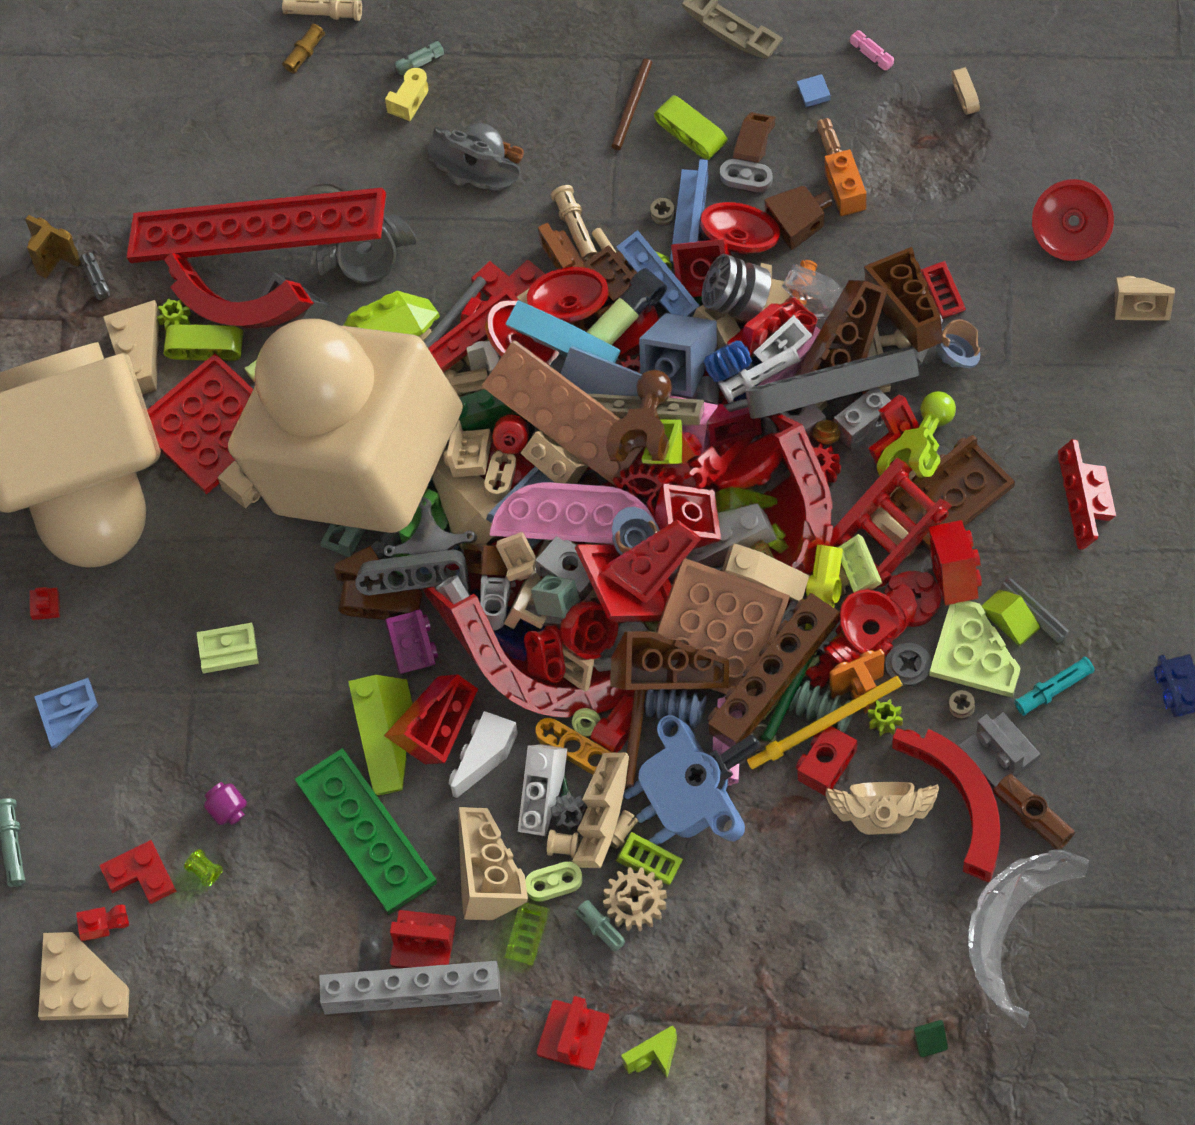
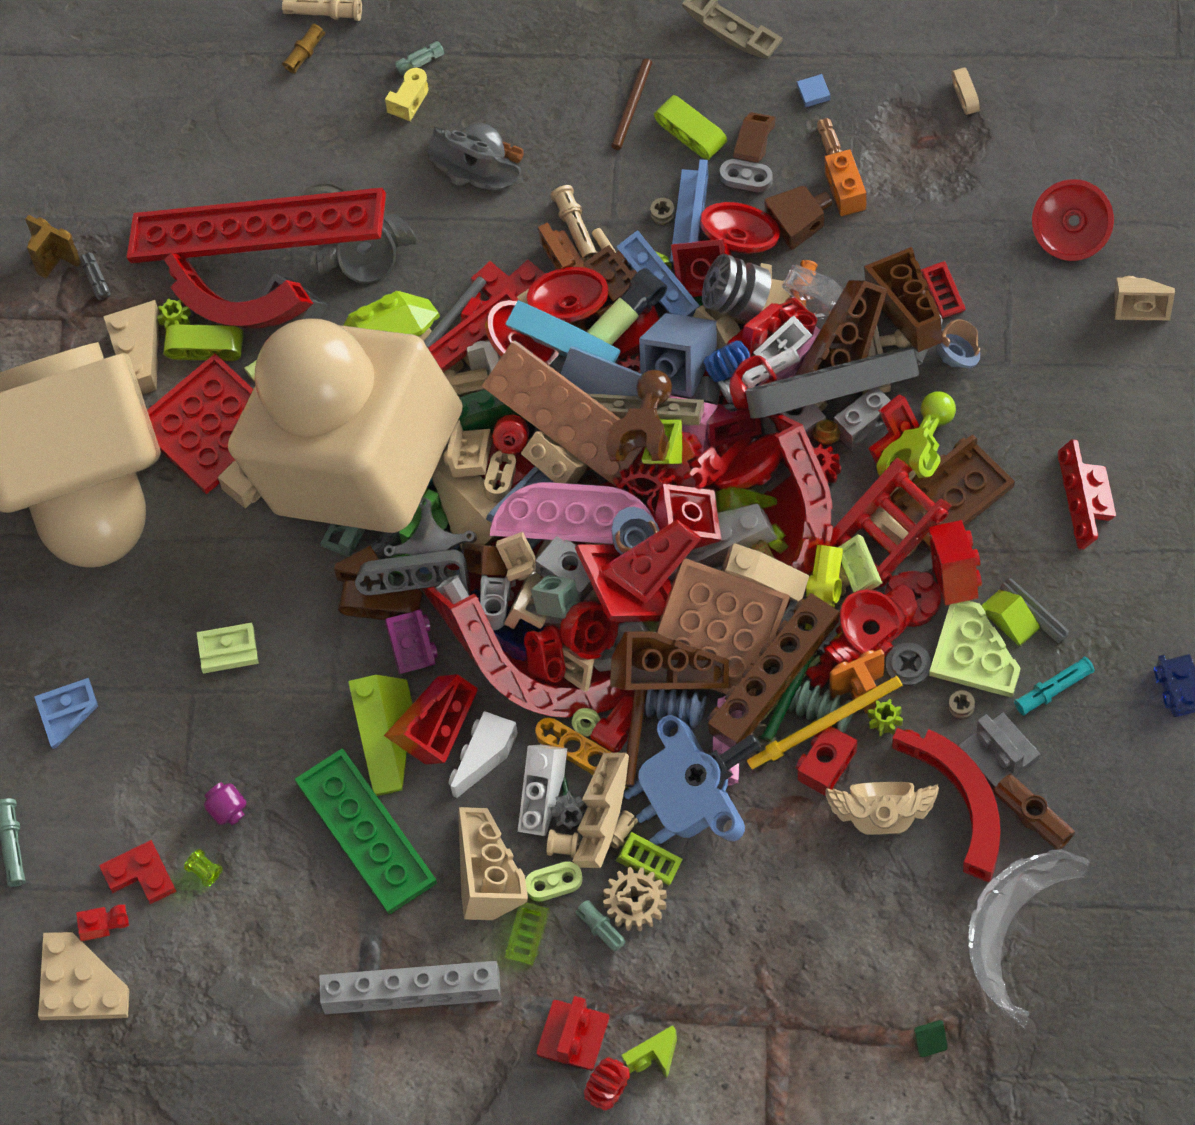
(44, 603): red tile -> none
(421, 939): red bracket -> none
(606, 1083): none -> red gear
(736, 385): none -> red piece
(871, 50): bright pink axle -> none

